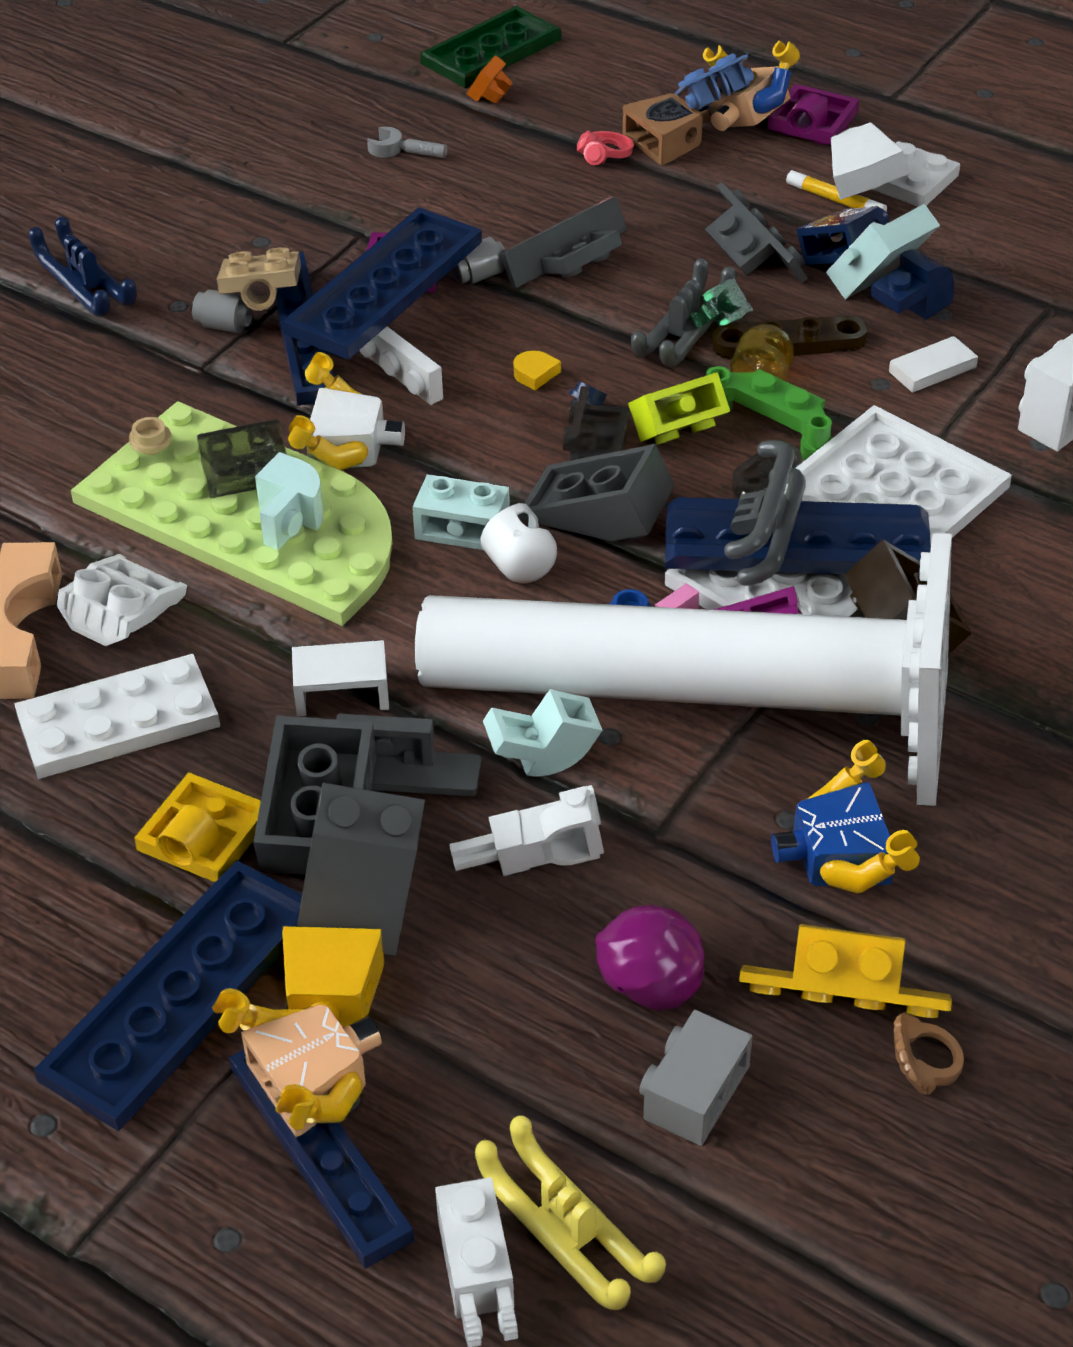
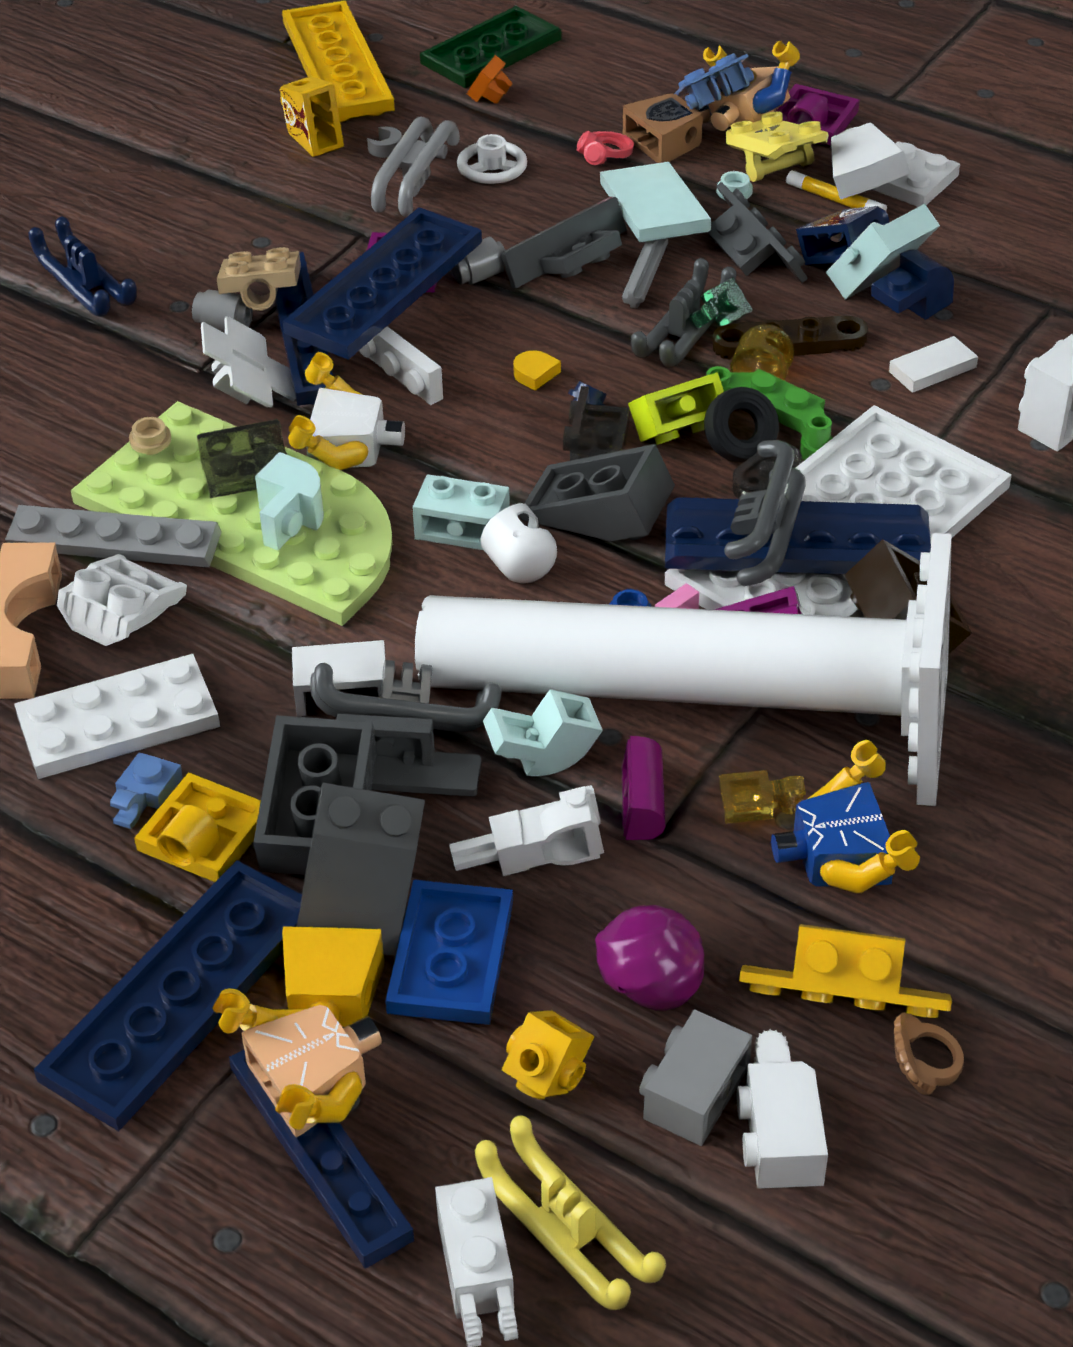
(115, 533): none -> light grey plate
(143, 784): none -> medium blue plate
(240, 363): none -> white piece
(309, 109): none -> yellow torso
(337, 52): none -> yellow plate
(402, 699): none -> dark grey piece
(414, 160): none -> light grey piece
(450, 952): none -> blue plate
(492, 156): none -> white piece
(547, 1055): none -> yellow brick
(642, 789): none -> magenta brick
(644, 272): none -> light grey axle
(655, 202): none -> light aqua tile
(717, 426): none -> black tyre
(737, 180): none -> light aqua plate
(754, 797): none -> clear yellow plate
(779, 140): none -> light yellow shield
(783, 1117): none -> white hinge

